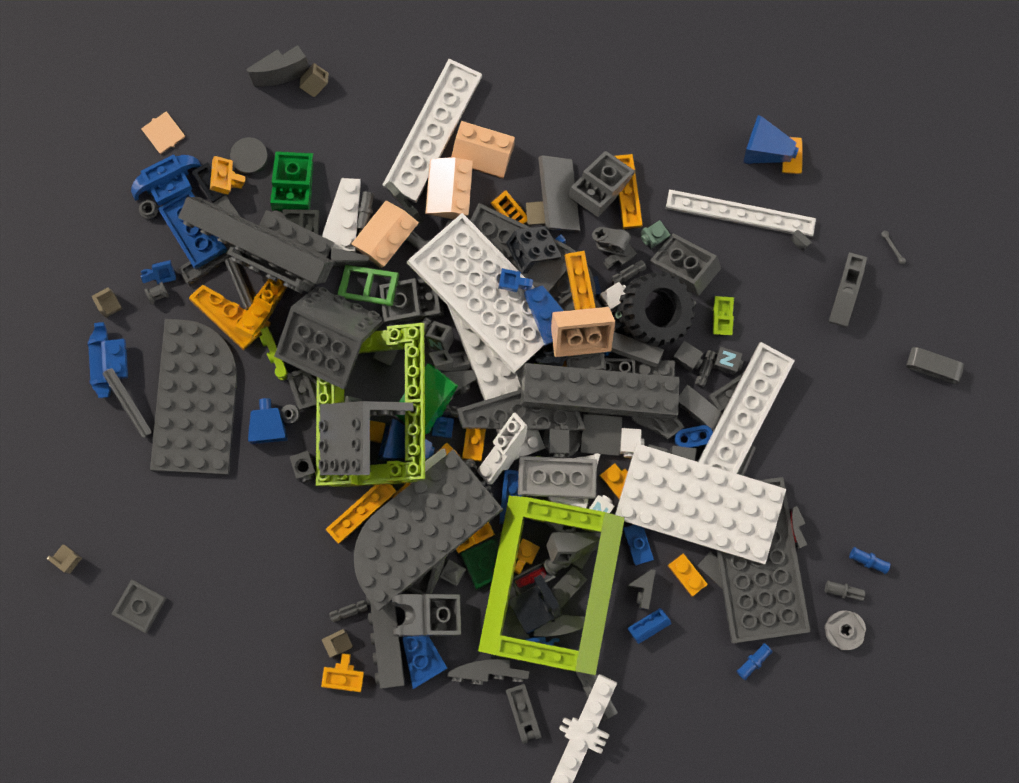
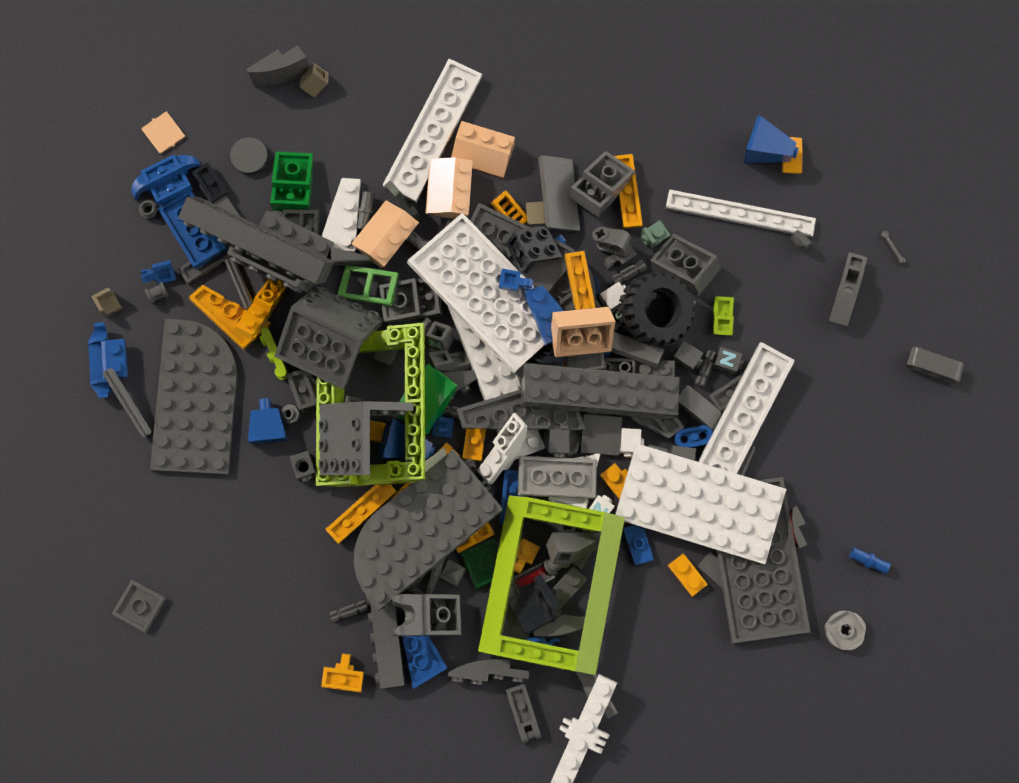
(65, 559): dark tan panel -> none
(223, 177): light orange hinge -> none
(337, 643): dark tan panel -> none
(645, 583): dark grey slope -> none
(649, 625): blue plate -> none
(754, 661): blue pin -> none
(844, 591): dark grey axle -> none

